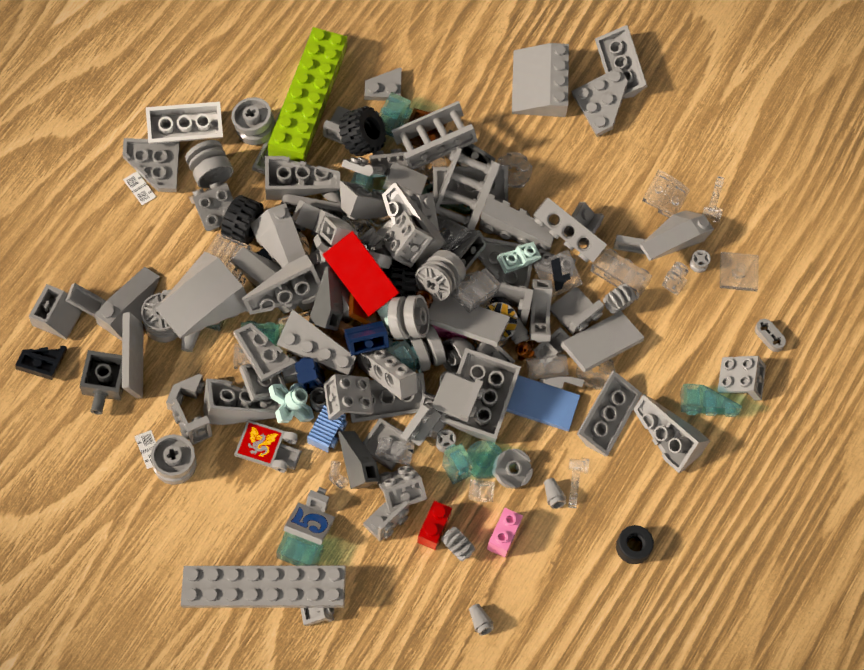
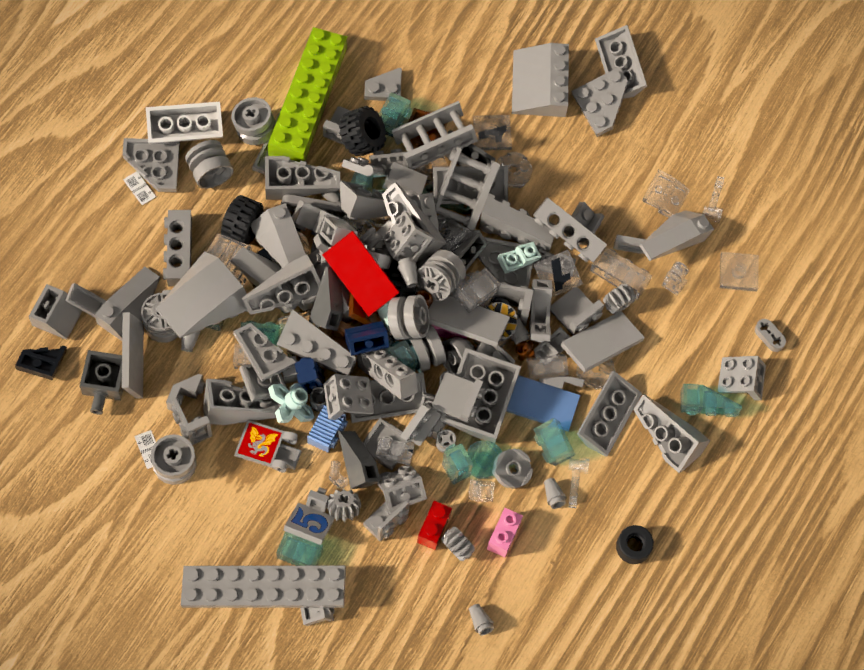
(177, 220): none -> light grey brick
(212, 204): light grey bracket -> none
(343, 505): none -> light grey gear
(408, 271): none -> light grey cone
(492, 132): none -> clear tile
(553, 442): none -> clear light blue brick
(700, 256): light grey wheel -> none

